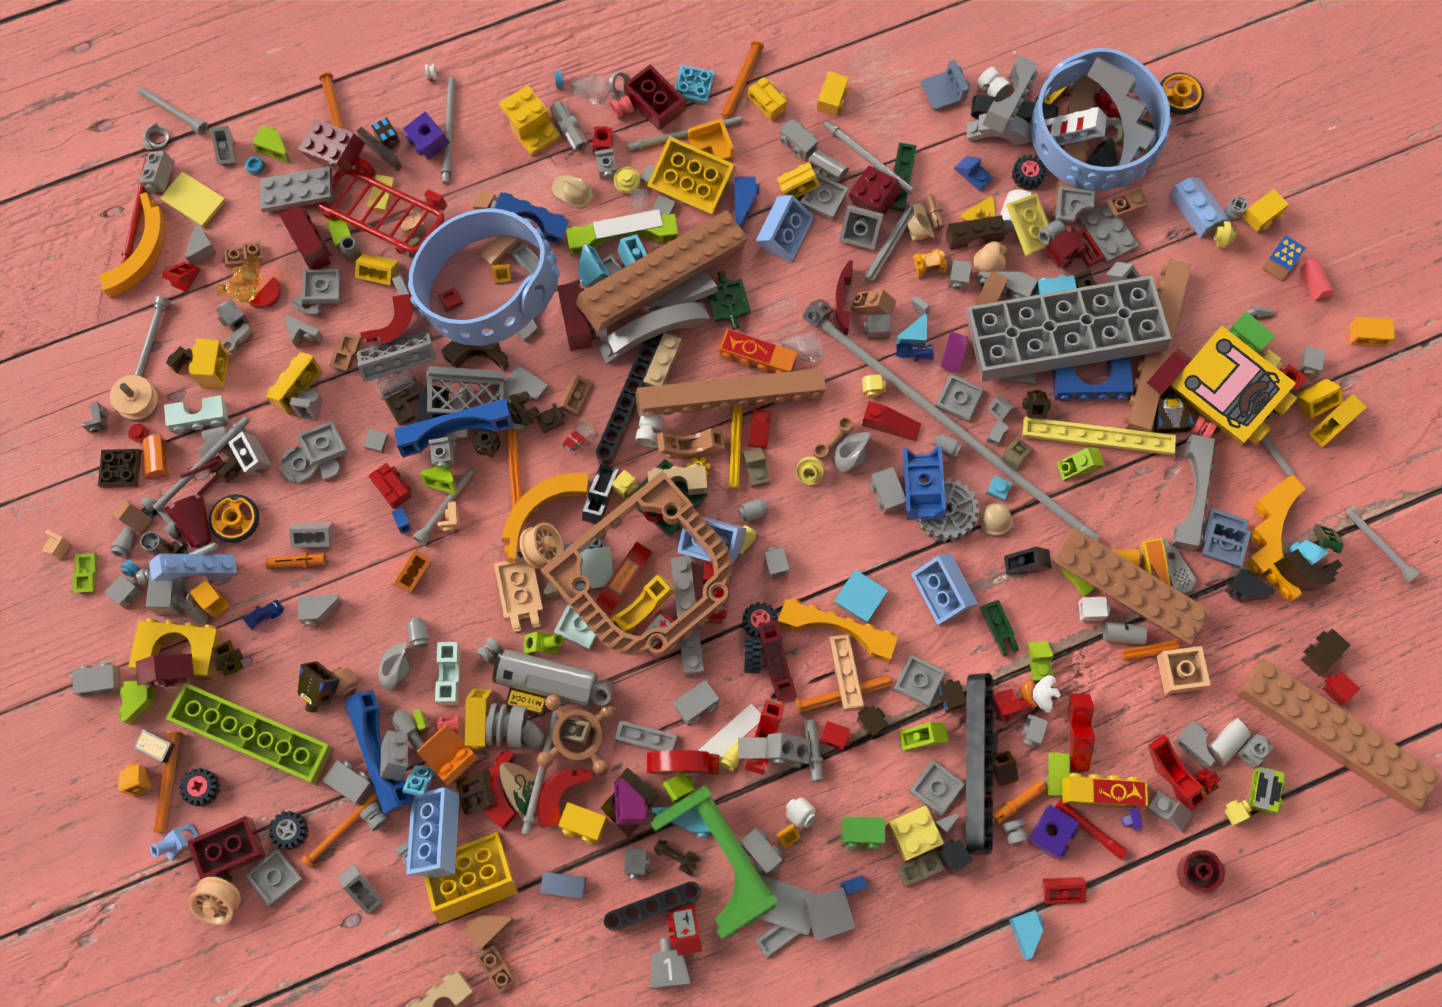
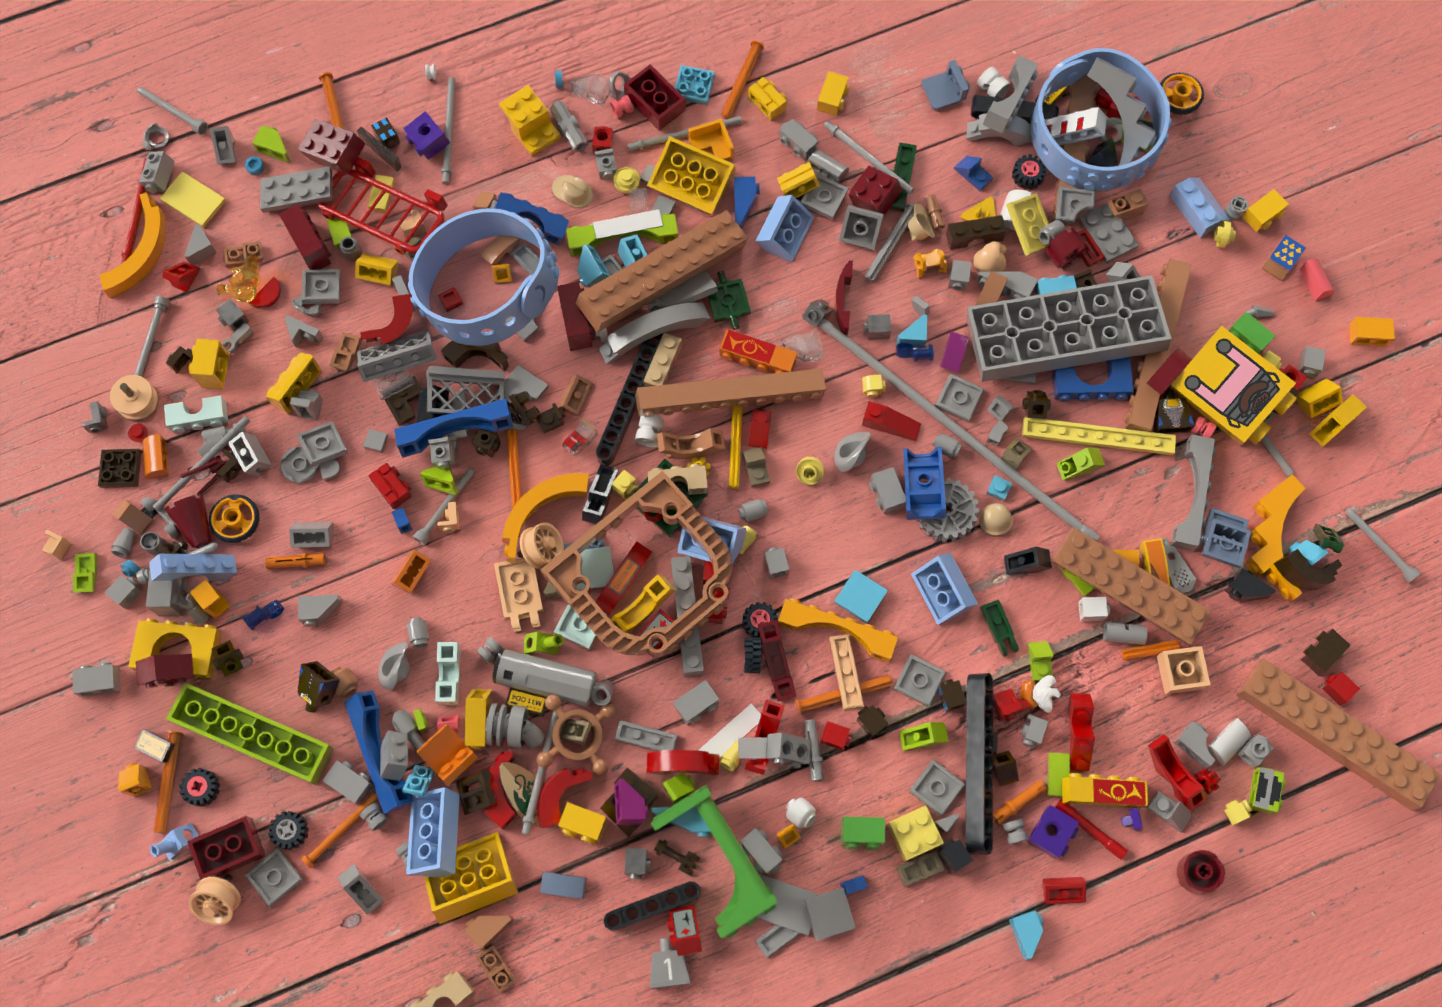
(135, 701): lime slope -> none
(845, 427): nougat bar -> none
(873, 303): nougat slope -> none

